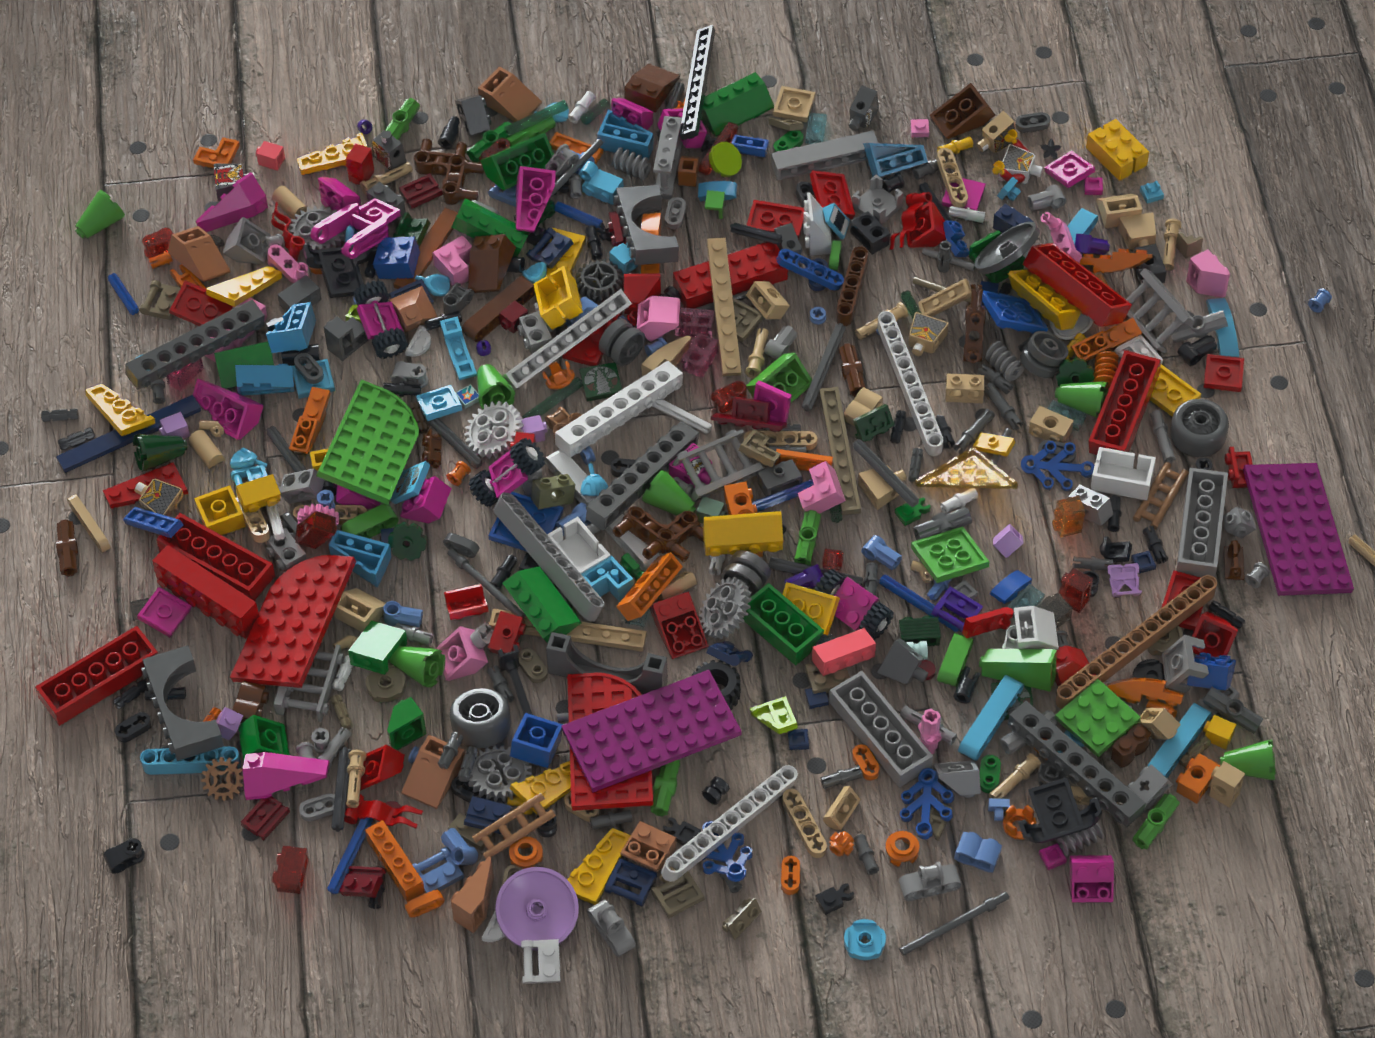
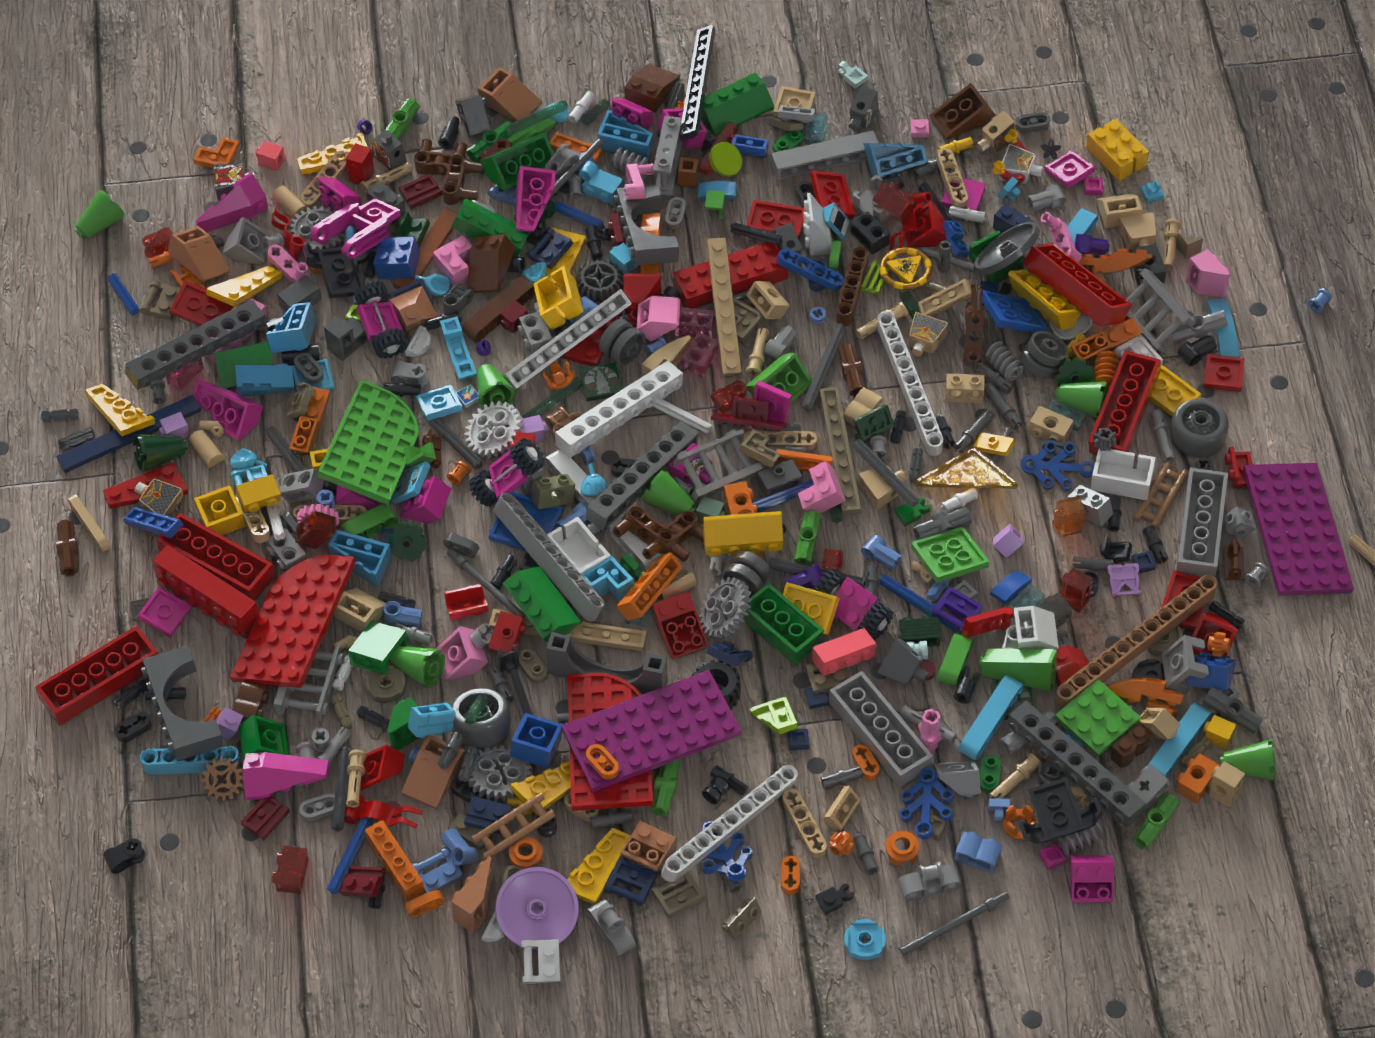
(298, 400): none -> dark tan plate
(329, 165): none -> tan beam
(373, 717): none -> black axle
(383, 596): none -> black axle
(417, 412): dark brown axle -> none
(418, 455): none -> bright green panel
(431, 719): none -> medium azure brick
(475, 709): none -> clear green axle
(603, 763): none -> orange plate
(635, 188): none -> bright pink beam
(682, 832): black plate -> none
(730, 779): none -> black axle
(791, 113): none -> light grey plate
(853, 76): none -> light aqua plate
(870, 290): none -> lime tile
(878, 446): none -> light grey bush
(894, 201): none -> clear red brick
(905, 268): none -> piece
(1104, 439): none -> dark grey gear
(1219, 644): none -> orange gear

